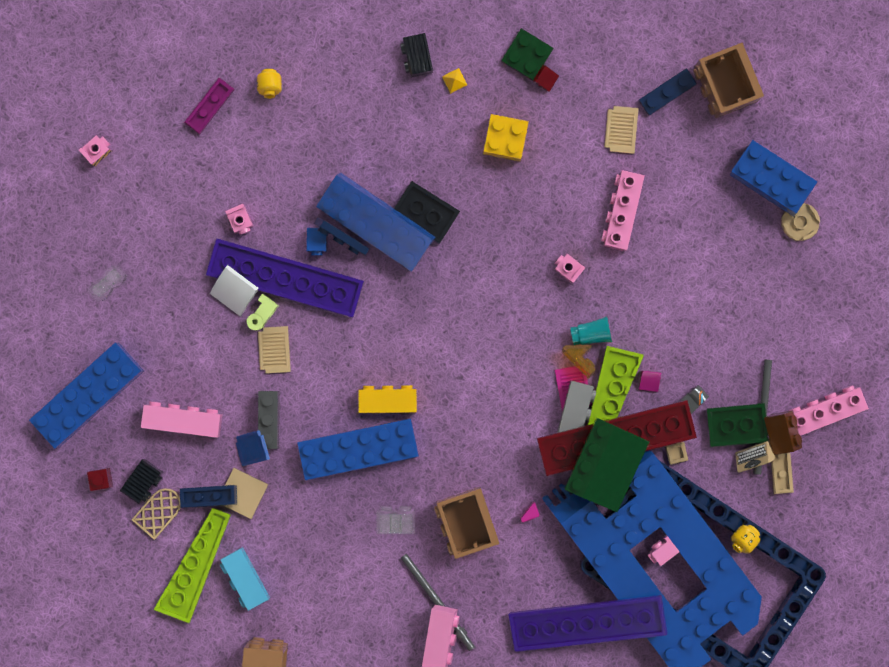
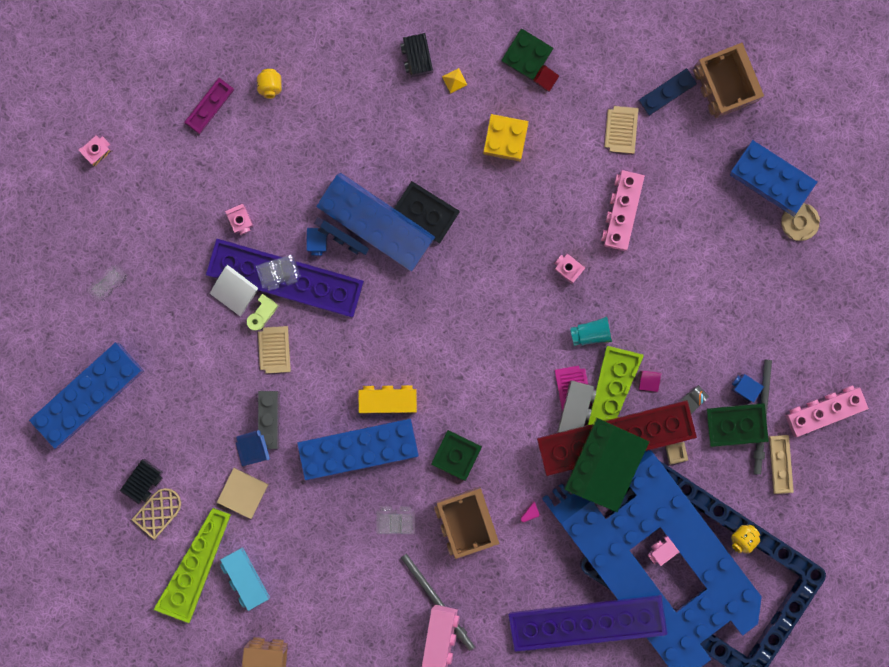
(100, 479): dark red brick -> none
(181, 420): bright pink brick -> none
(208, 496): dark blue plate -> none
(278, 272): none -> clear brick
(456, 455): none -> dark green plate
(576, 355): clear yellow slope -> none
(747, 387): none -> blue brick
(754, 456): slope -> none
(783, 432): reddish brown brick -> none

